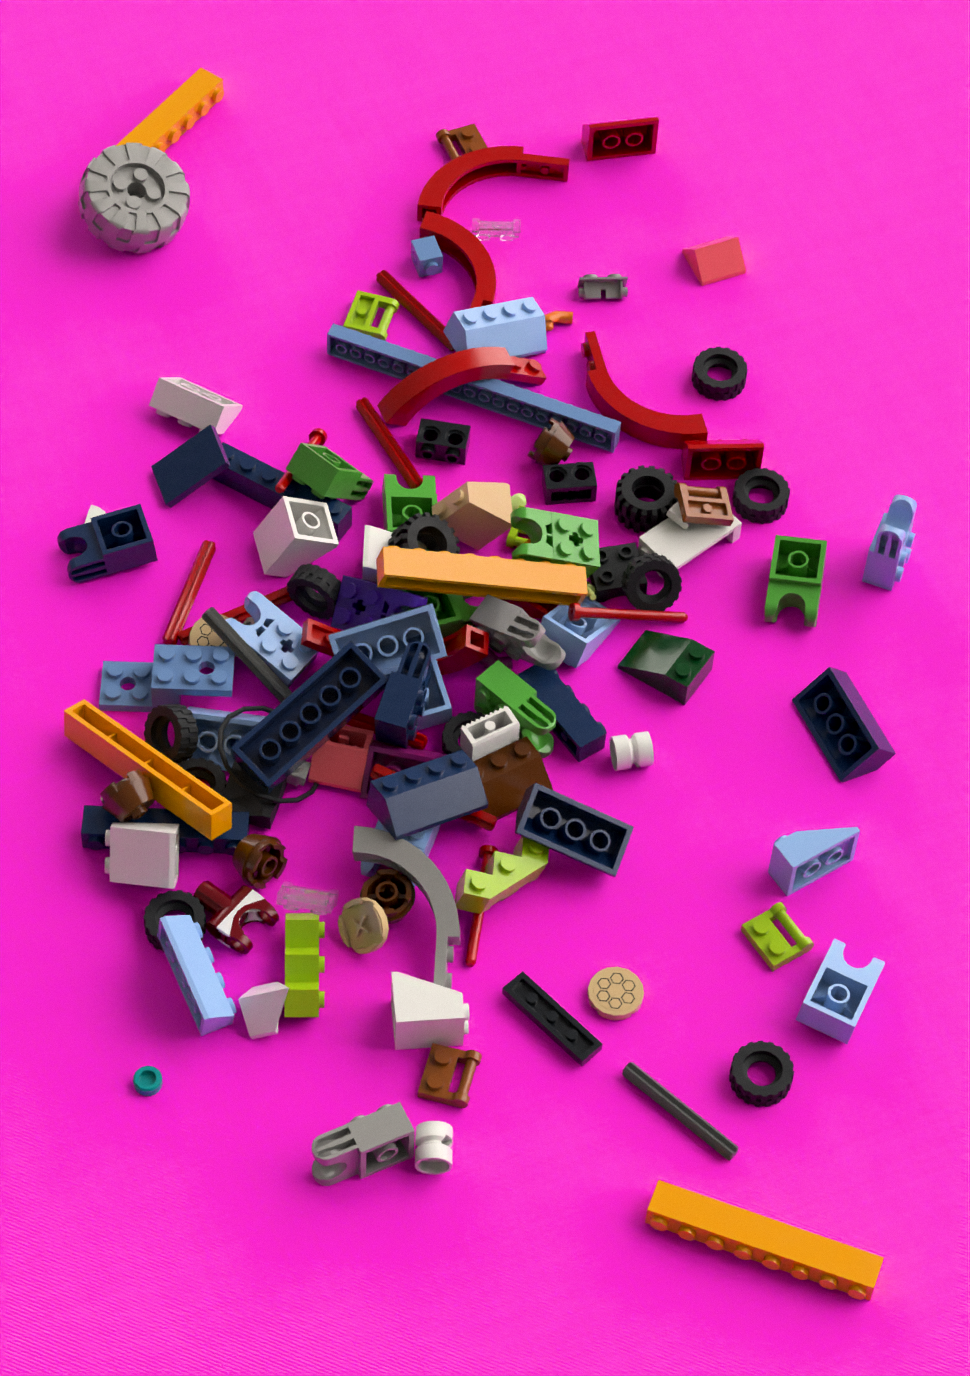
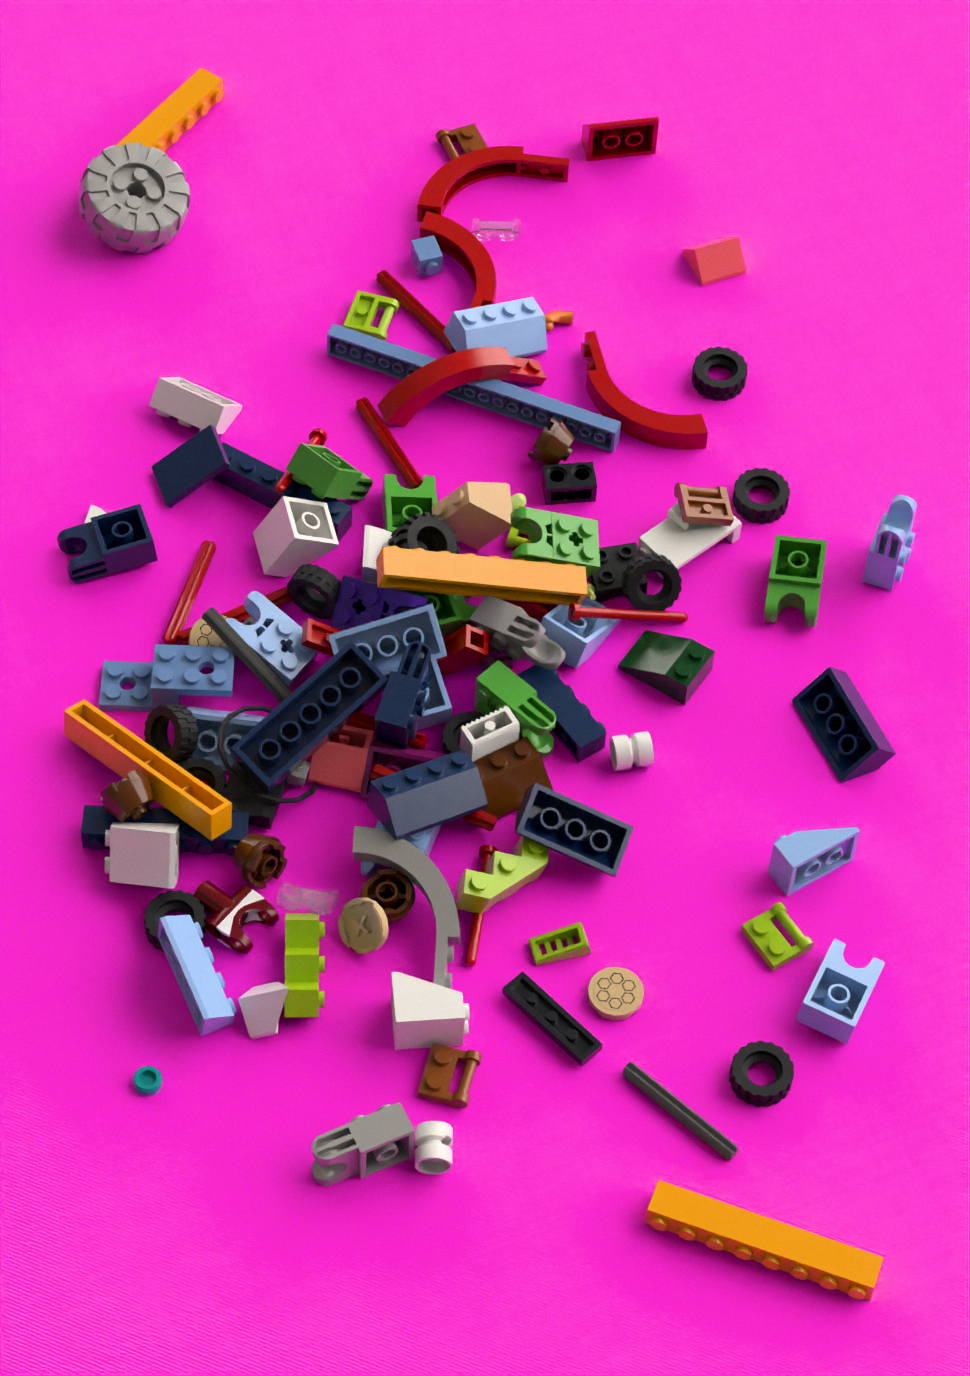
(442, 441): brick -> none
(572, 951): none -> lime slope
(613, 285): light grey hinge -> none
(644, 484): black tyre -> none
(720, 458): red slope -> none

